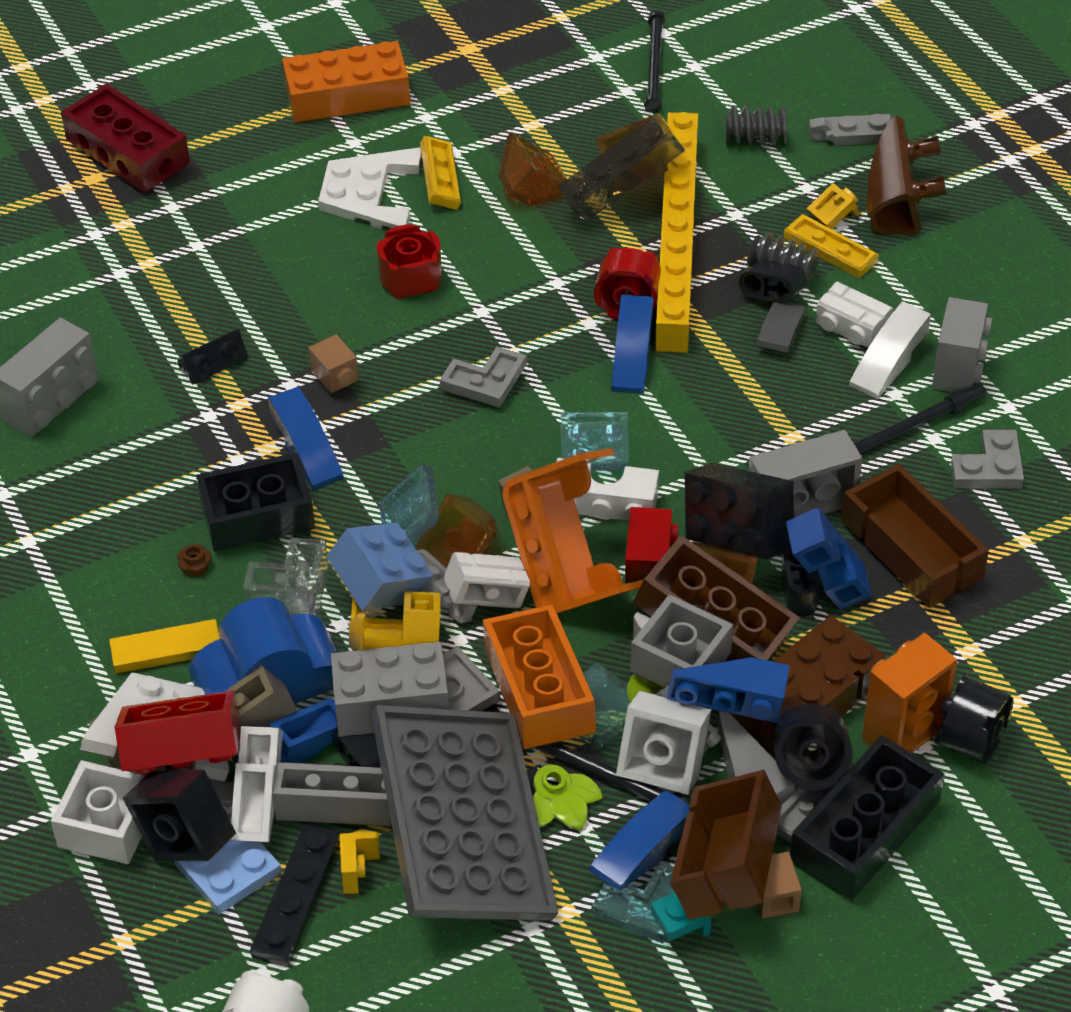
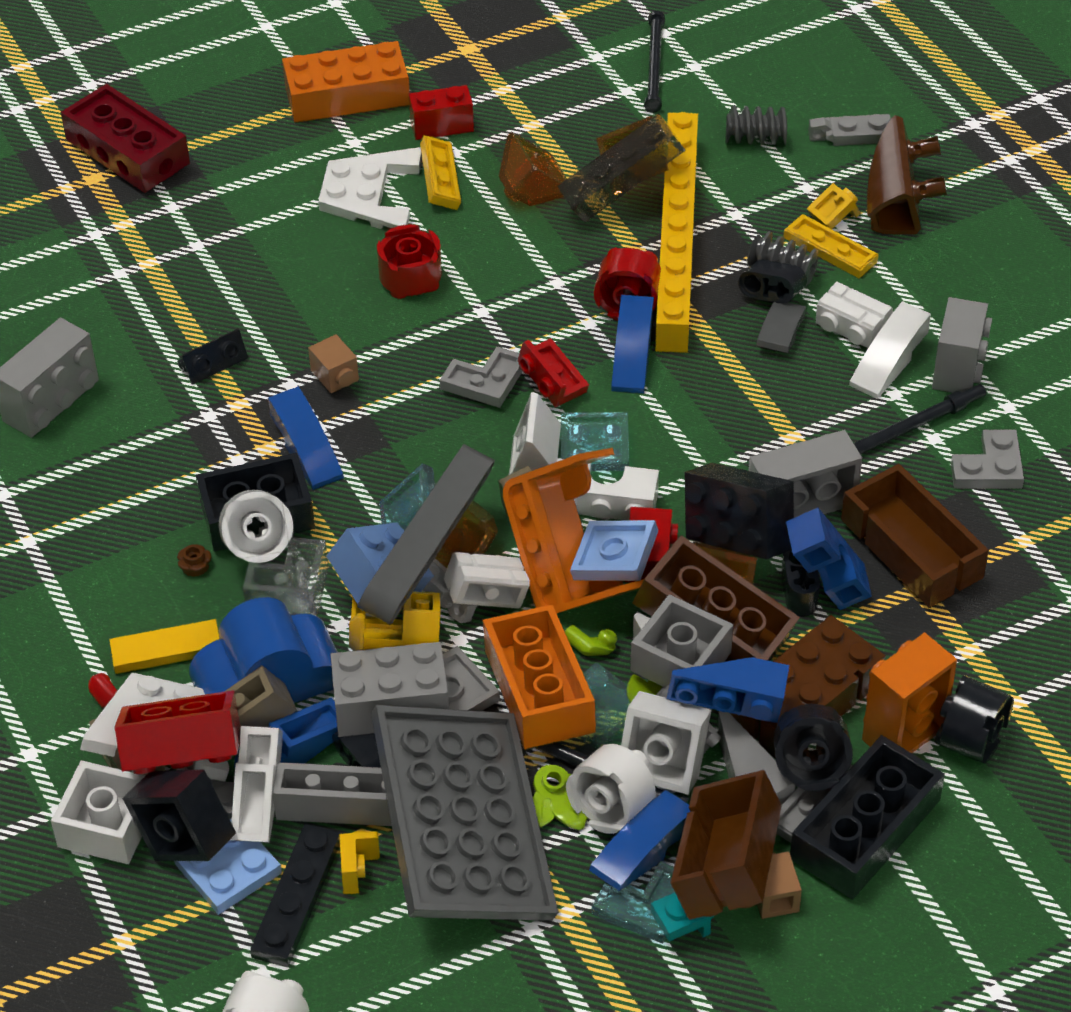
(101, 689): none -> red arm
(271, 538): none -> white brick
(426, 535): none -> dark grey beam
(441, 112): none -> red brick
(535, 437): none -> white slope
(551, 371): none -> red bracket
(592, 646): none -> lime arm
(611, 787): none -> white brick
(614, 550): none -> light blue plate

